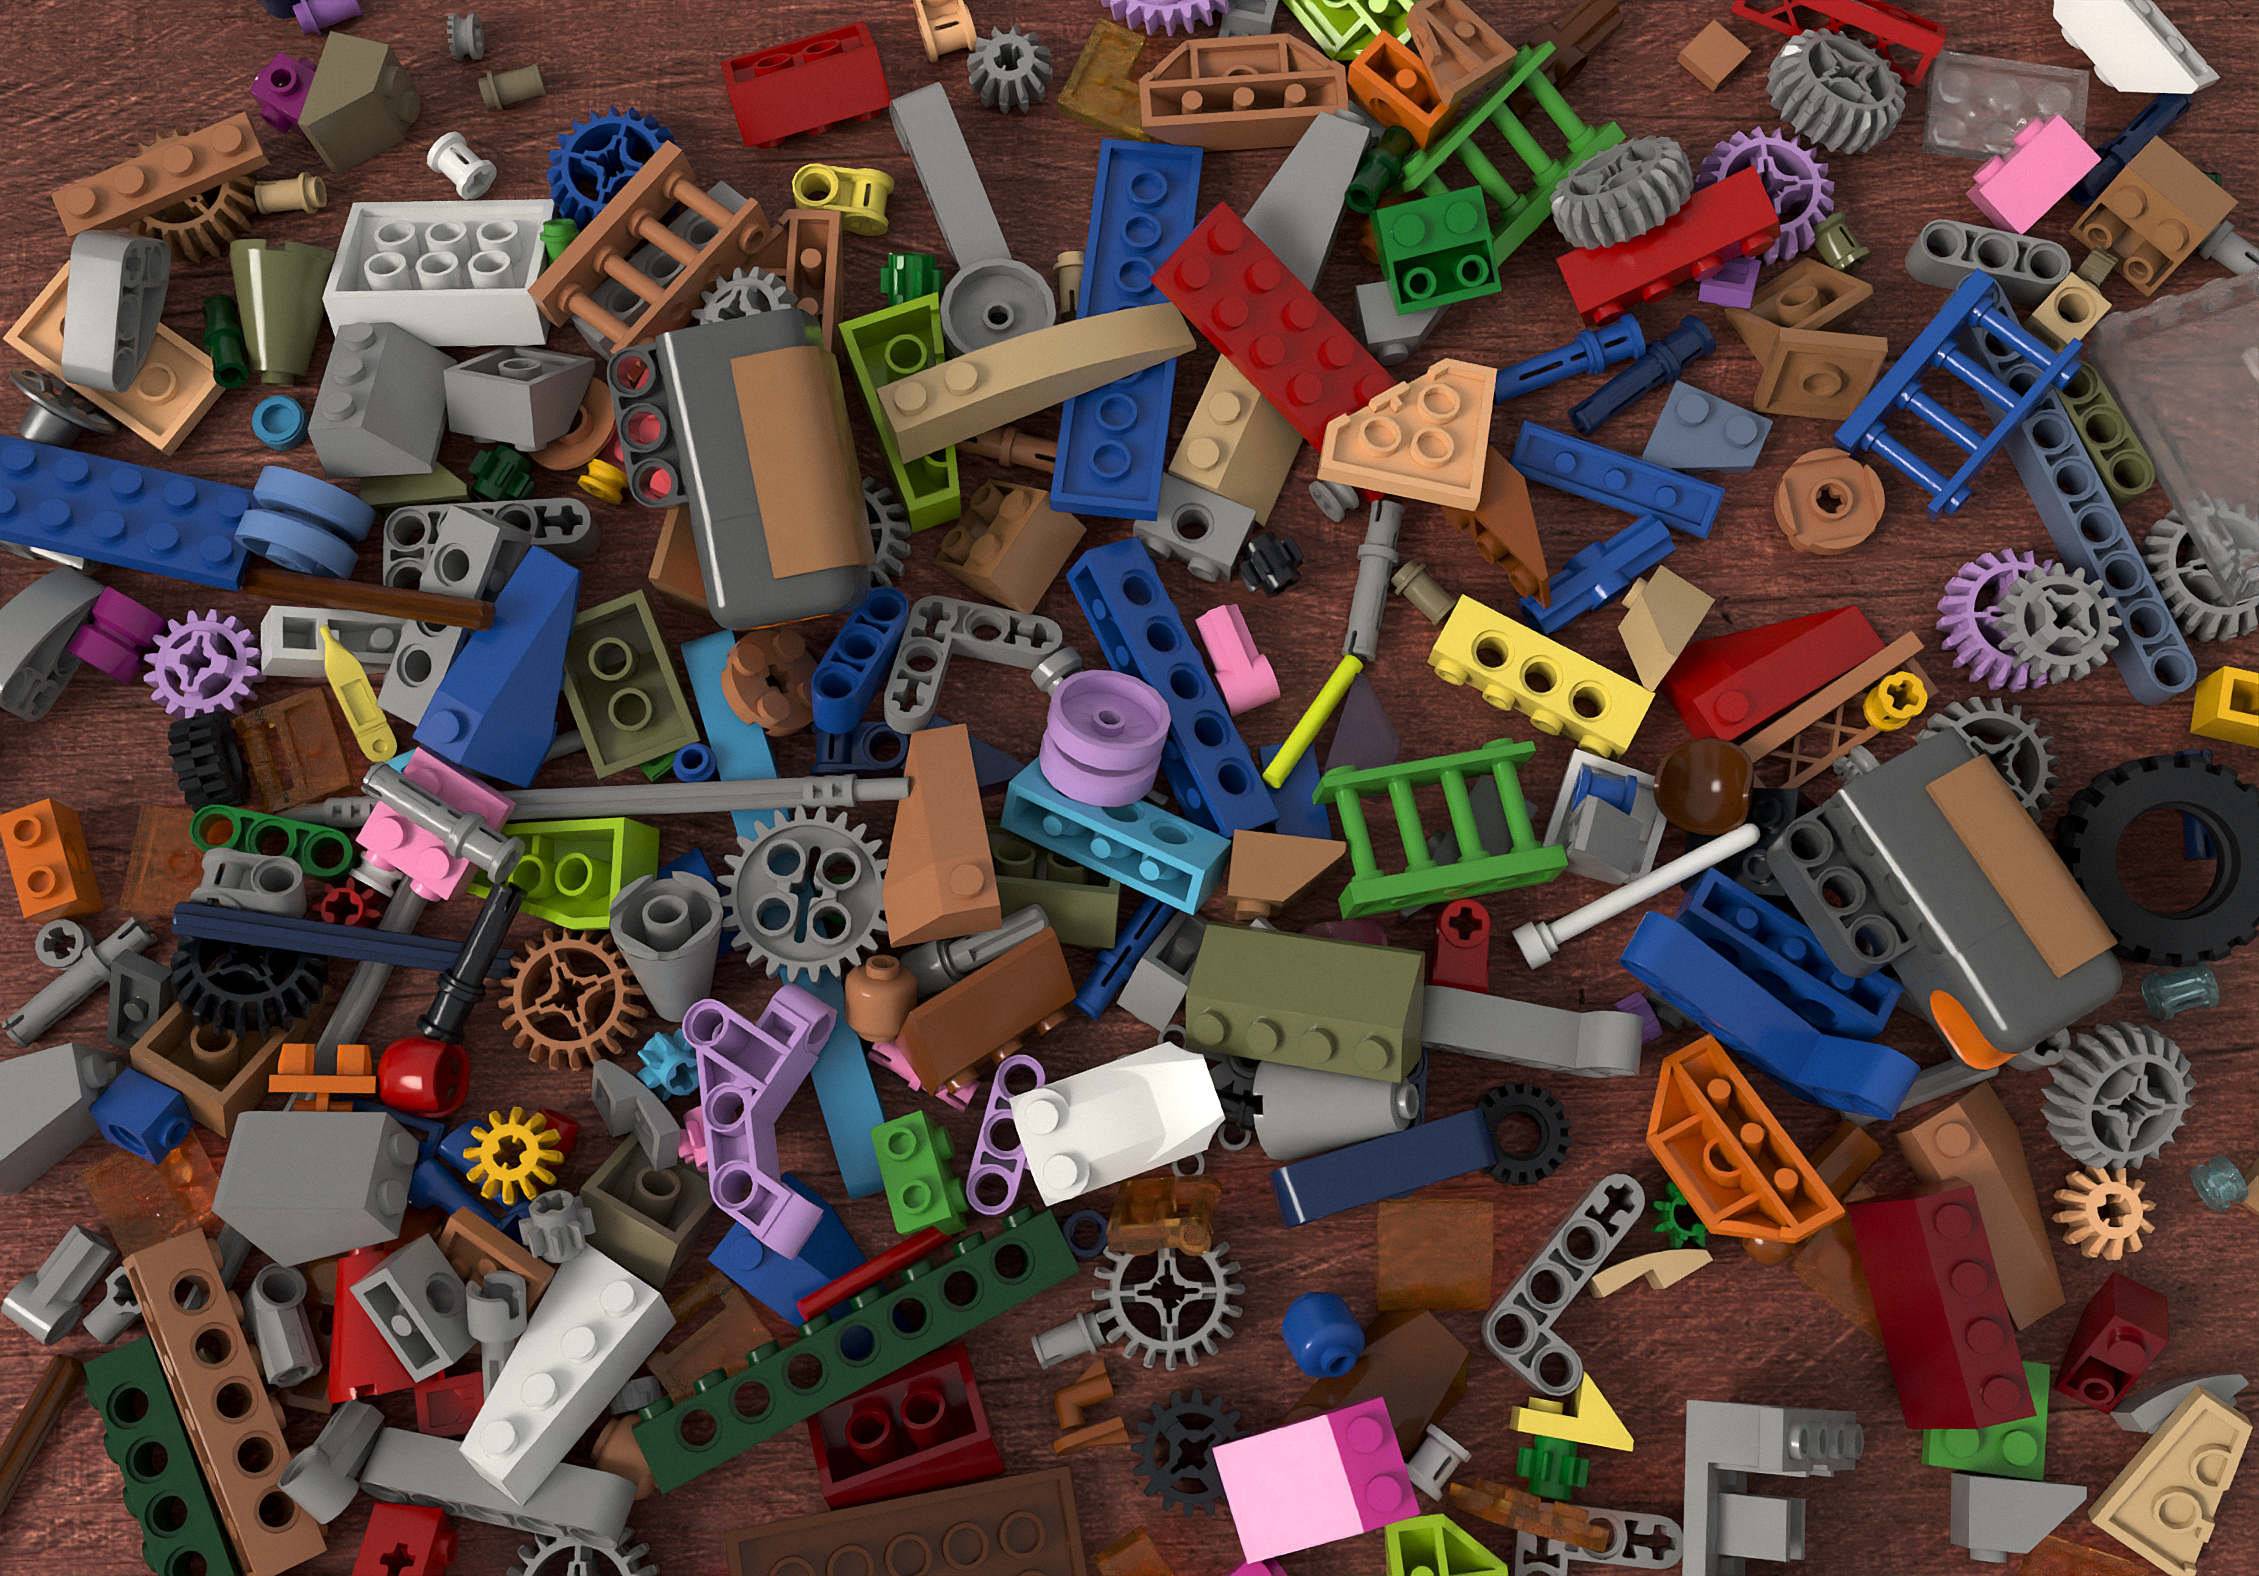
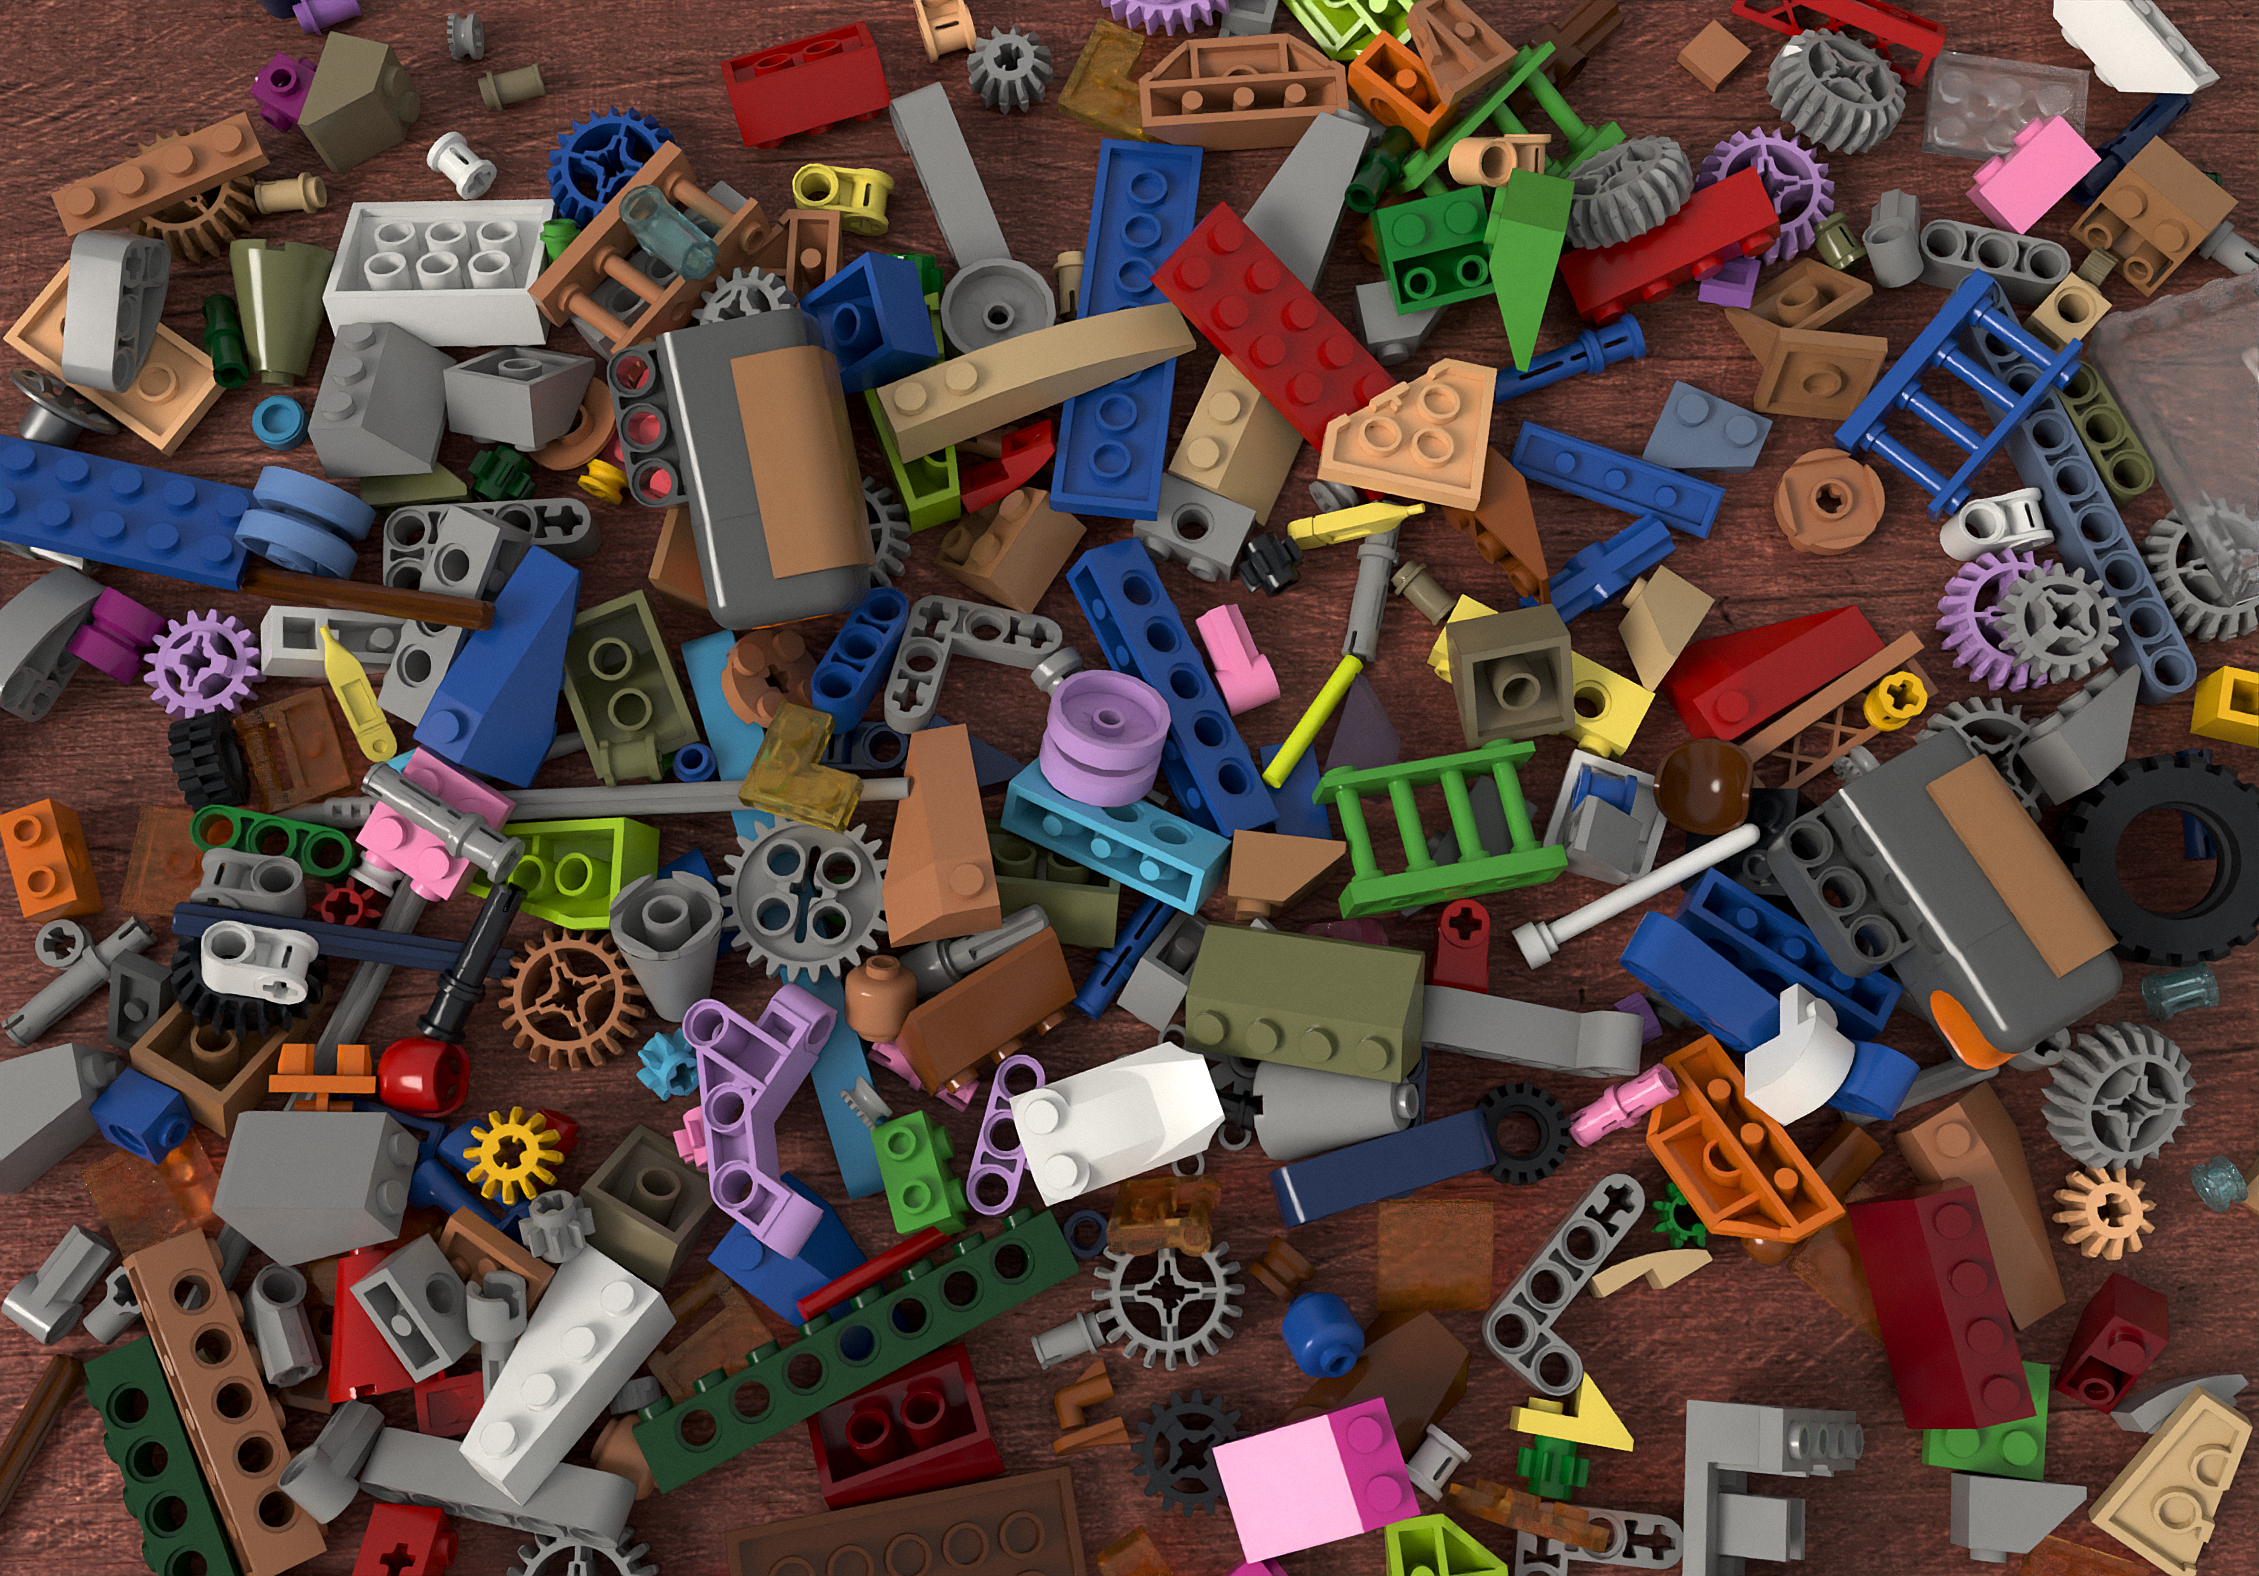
(259, 961): none -> white piece
(631, 759): none -> olive bush
(631, 1106): light grey slope -> none
(667, 233): none -> clear light blue piece
(788, 776): none -> clear yellow plate
(868, 1102): none -> light grey bush
(874, 321): none -> blue slope
(1021, 457): none -> red slope
(1282, 1270): none -> reddish brown wheel
(1349, 524): none -> light yellow piece
(1499, 155): none -> light nougat piece
(1512, 674): none -> dark tan slope
(1527, 238): none -> bright green slope
(1623, 1105): none -> bright pink pin
(1660, 365): dark blue pin -> none
(1801, 1064): none -> white brick
(1894, 239): none -> light grey piece
(2002, 523): none -> white piece
(2087, 736): none -> light grey slope

